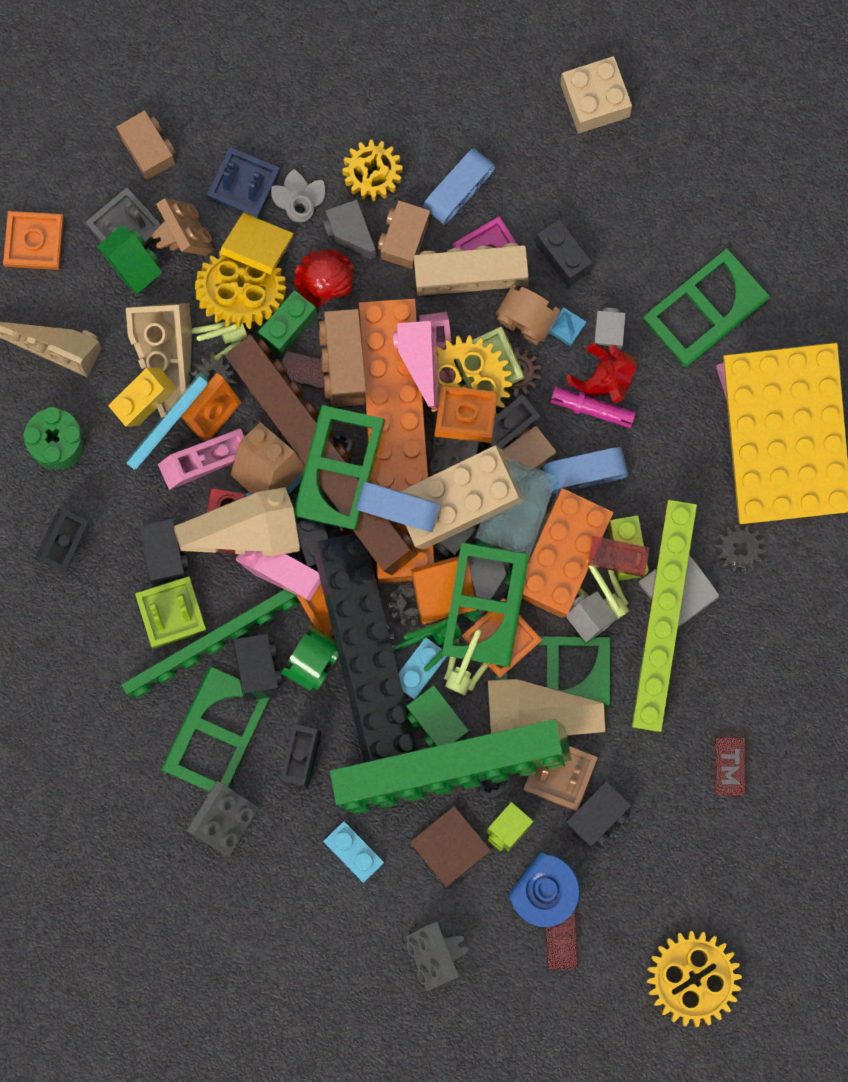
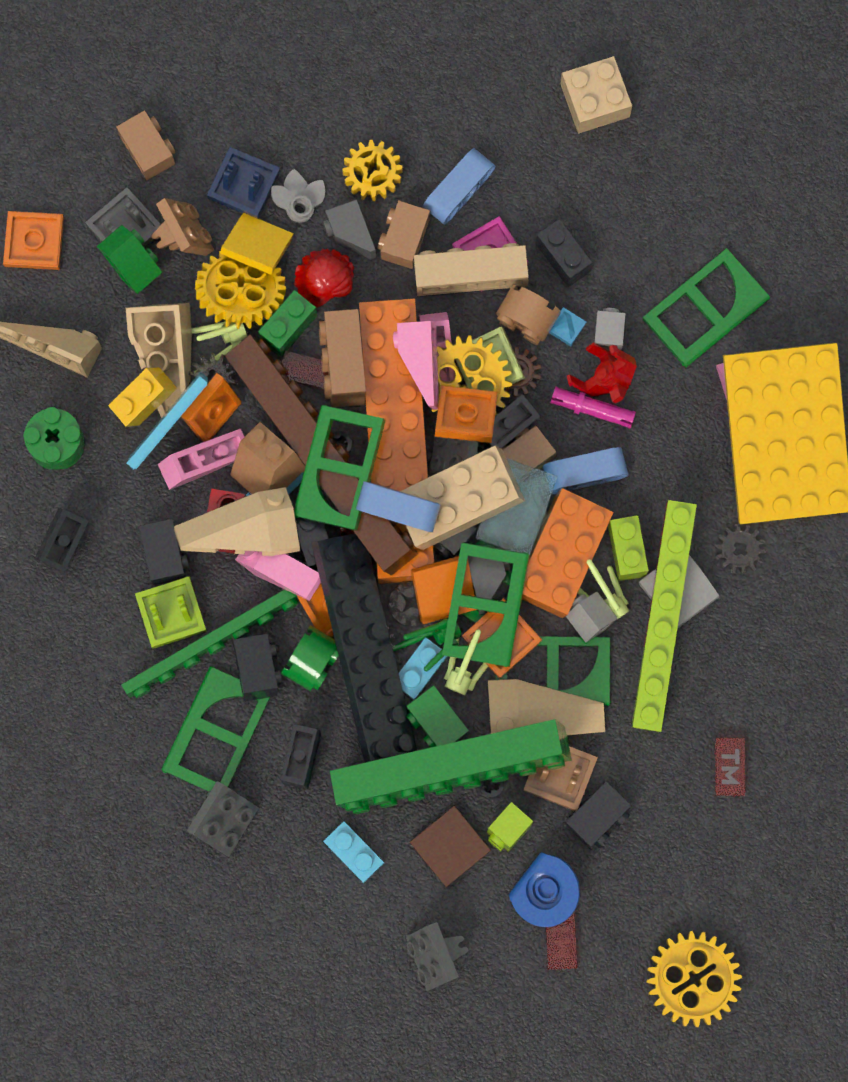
(618, 556): clear red tile -> none

